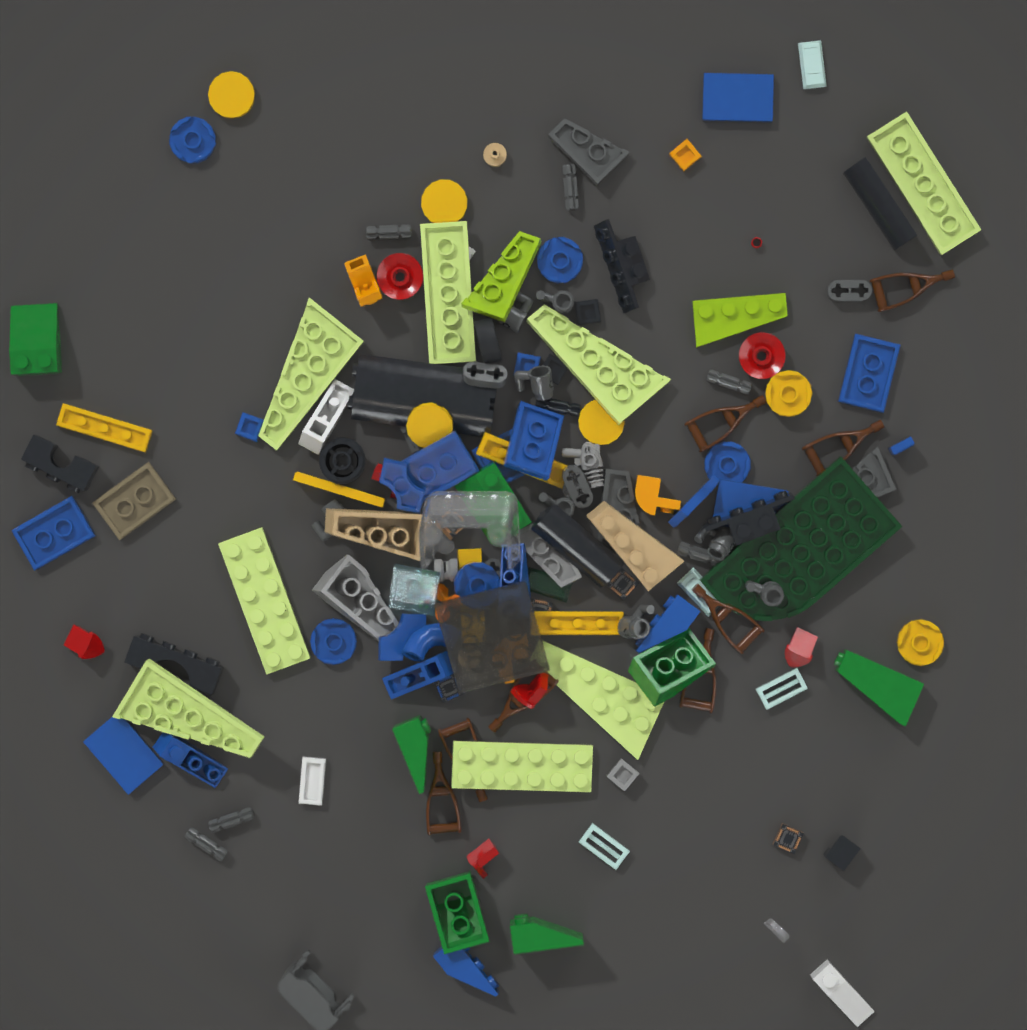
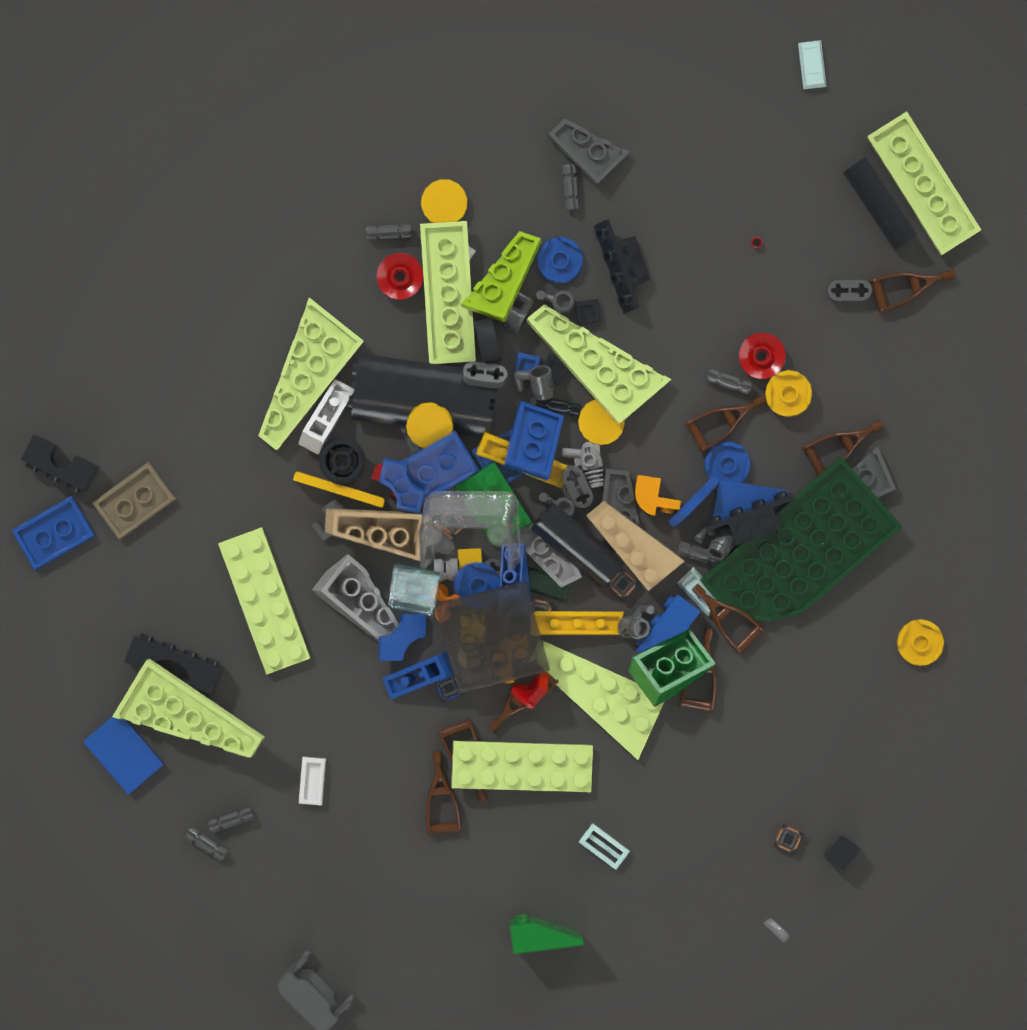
(35, 340): green slope -> none
(84, 643): red tile -> none
(104, 427): yellow tile -> none
(190, 758): blue slope -> none
(192, 139): blue tile -> none
(231, 94): yellow tile -> none
(249, 427): blue tile -> none
(333, 641): blue tile -> none
(363, 280): light orange brick -> none
(414, 742): green slope -> none
(422, 641): blue cylinder -> none
(457, 912): green slope -> none
(466, 969): blue slope -> none
(482, 856): red tile -> none
(497, 160): tan tile -> none
(623, 774): light grey plate -> none
(685, 155): light orange tile -> none
(729, 316): lime wing -> none
(738, 97): blue tile -> none
(770, 592): dark grey piece -> none
(799, 679): light aqua tile -> none
(800, 648): tile -> none
(842, 993): white slope -> none
(869, 373): blue tile -> none
(885, 687): green slope -> none
(901, 446): blue tile -> none

